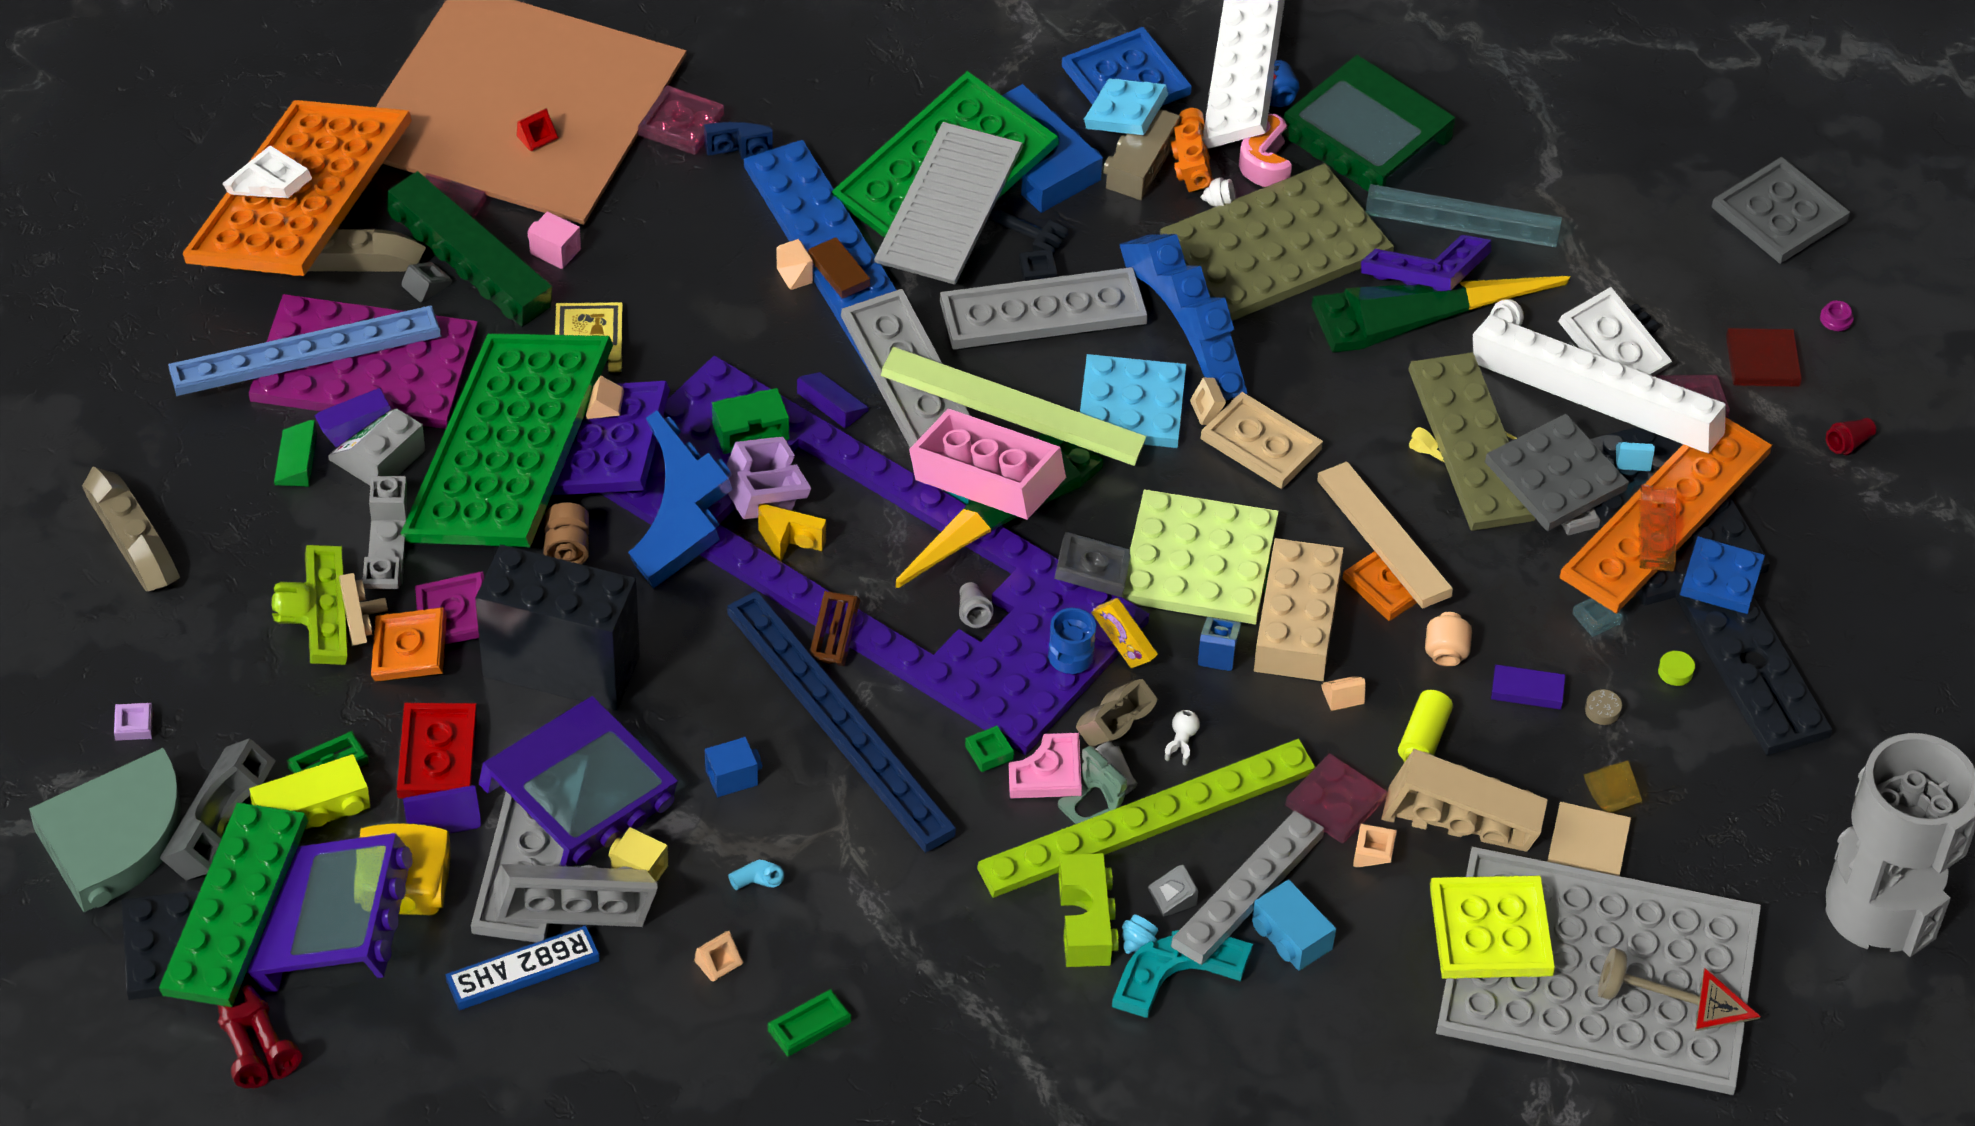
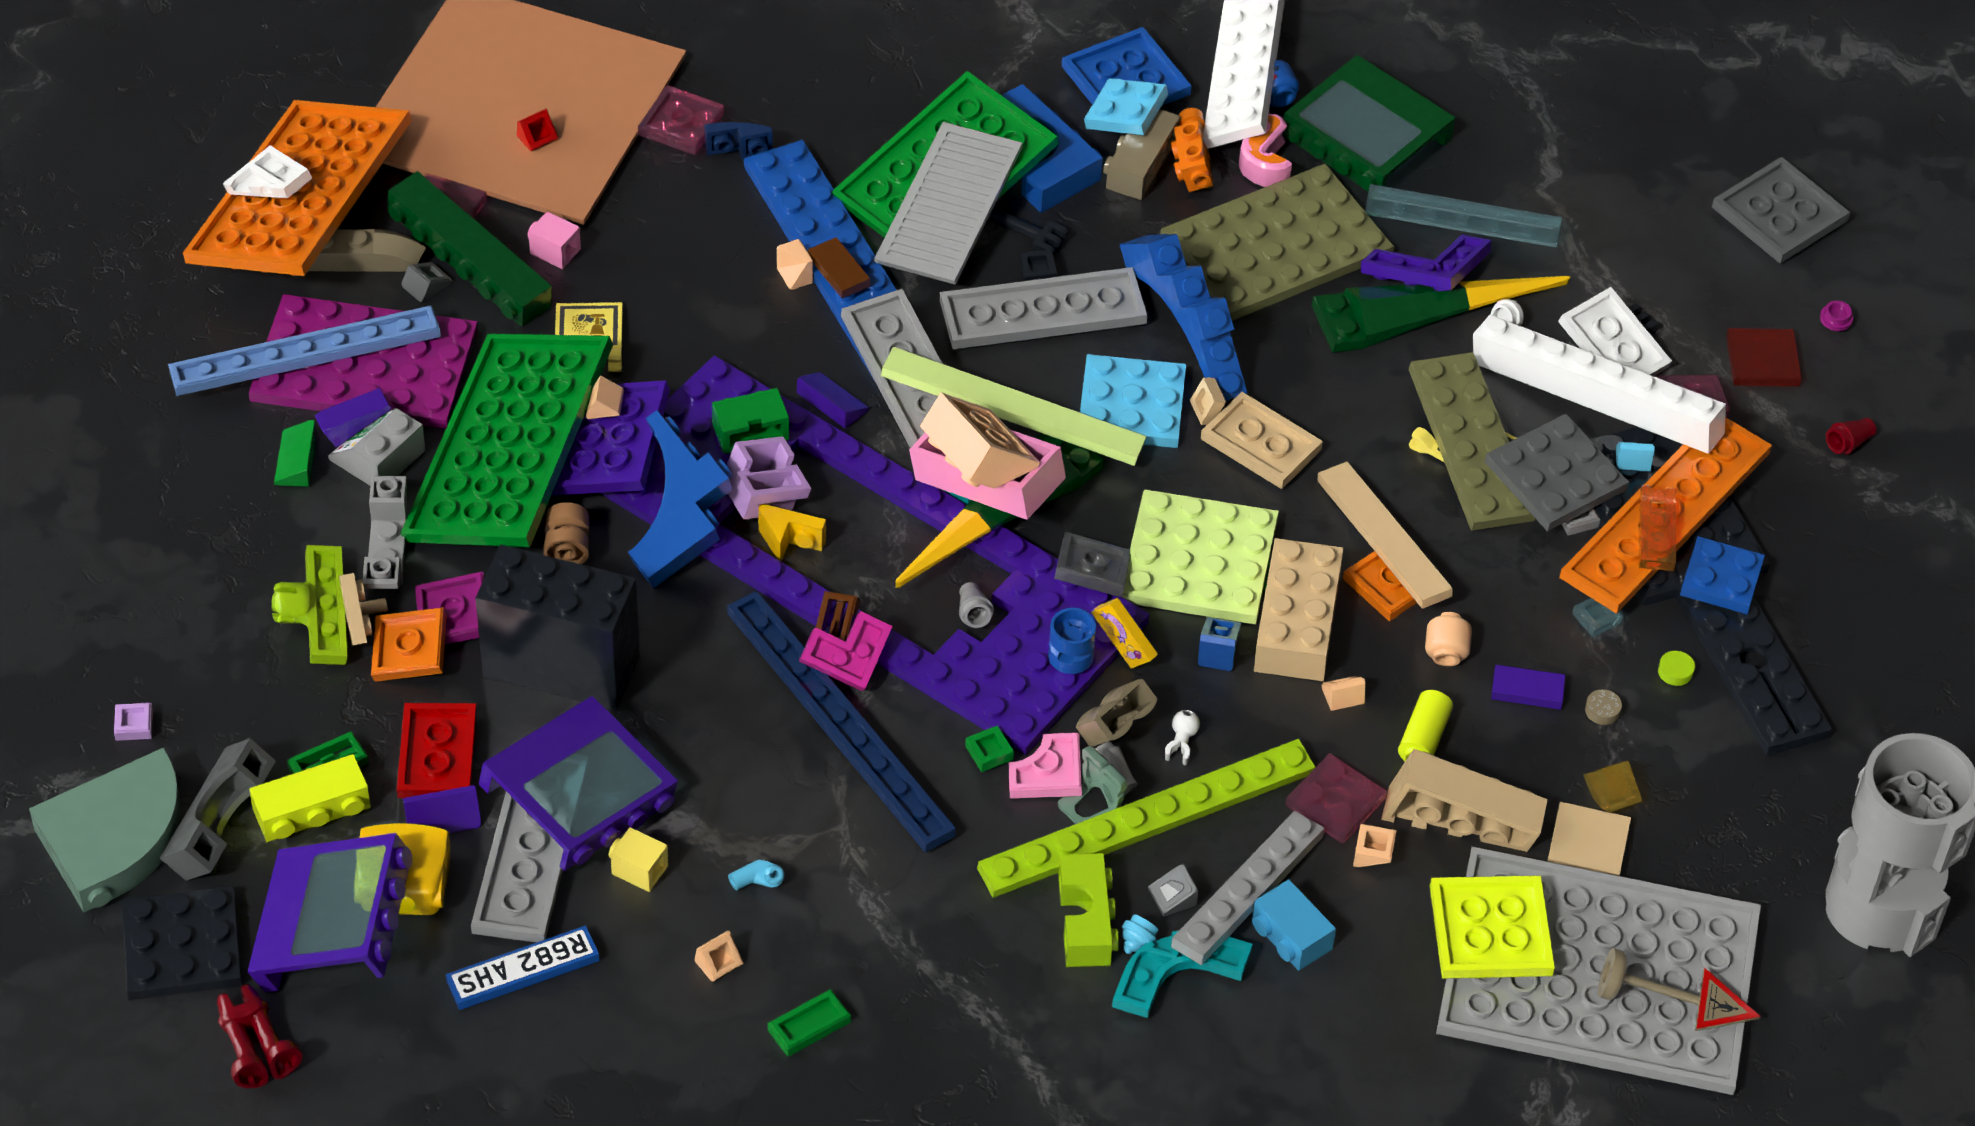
(130, 529): dark tan brick -> none
(233, 905): green plate -> none
(573, 895): light grey slope -> none
(732, 766): blue brick -> none
(849, 660): none -> dark pink plate
(976, 442): none -> light nougat slope
(1219, 192): white plate -> none

